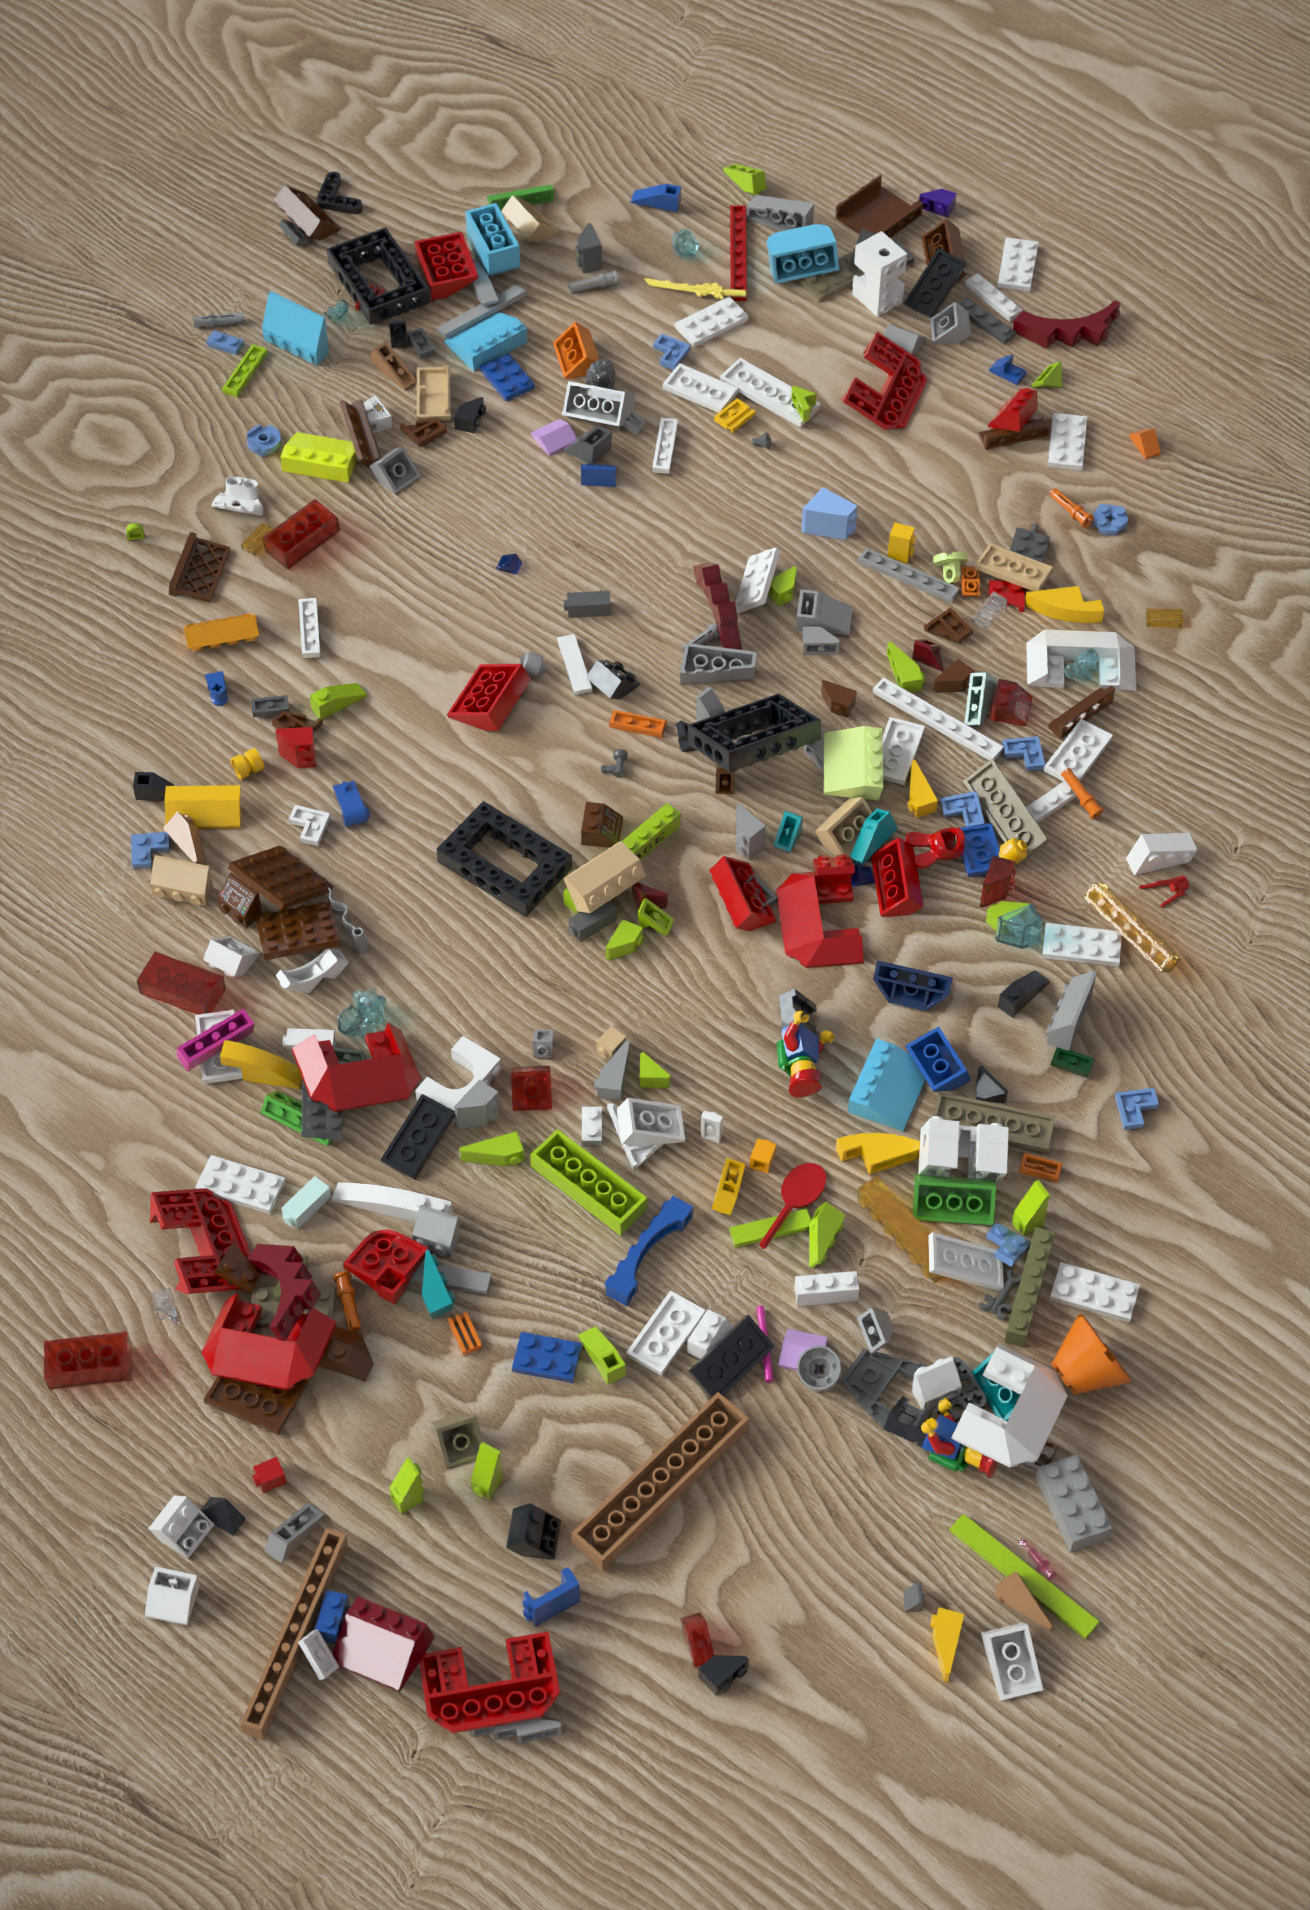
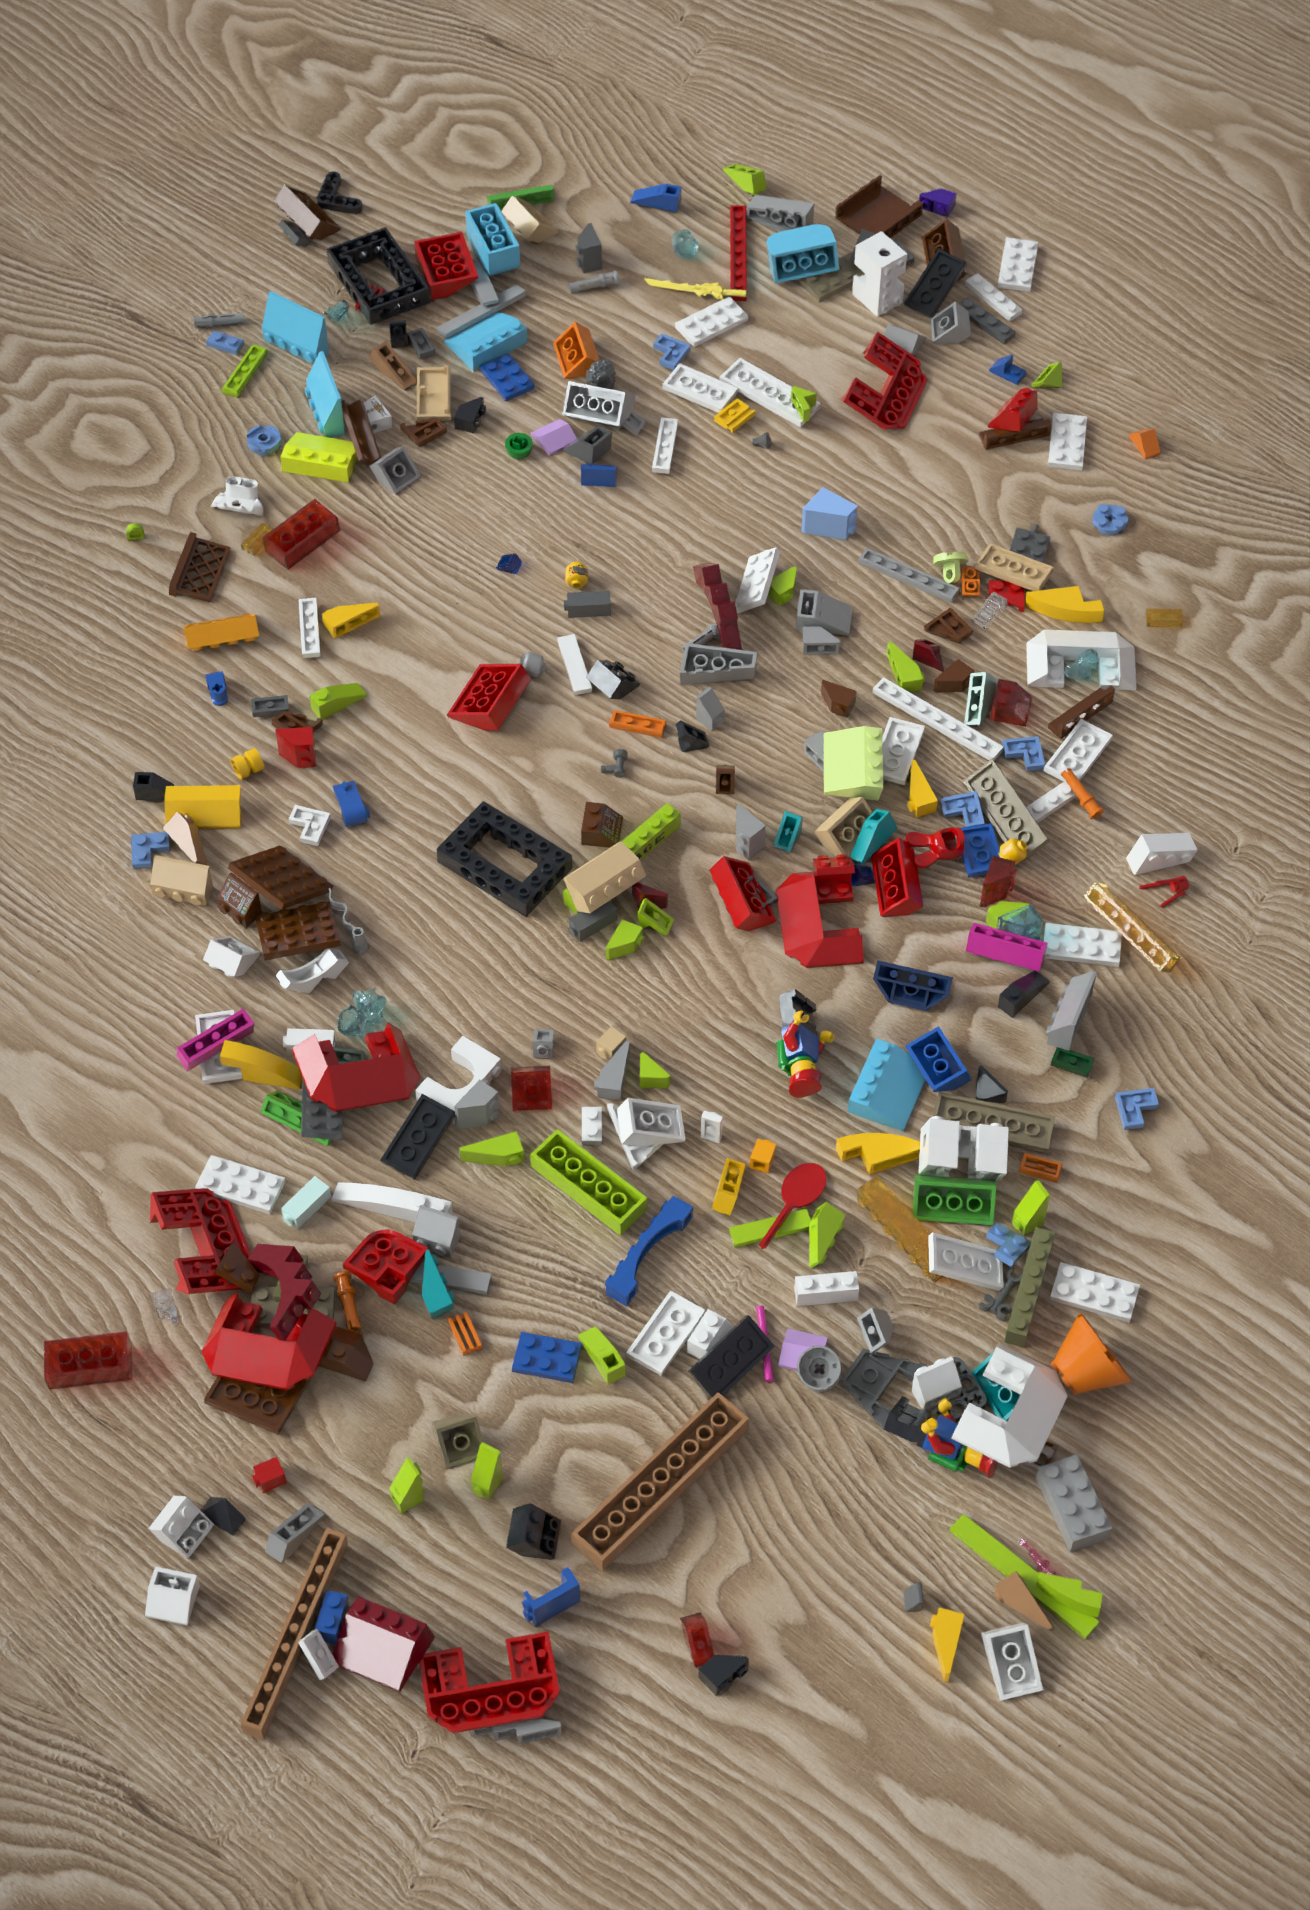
(181, 984): clear red brick -> none
(325, 398): none -> medium azure slope
(349, 617): none -> yellow slope
(518, 445): none -> green piece
(576, 575): none -> yellow head
(793, 730): black brick -> none
(901, 542): yellow brick -> none
(1006, 947): none -> dark pink brick
(1068, 331): dark red arch -> none
(1069, 1593): none -> lime slope
(1076, 511): orange pin -> none

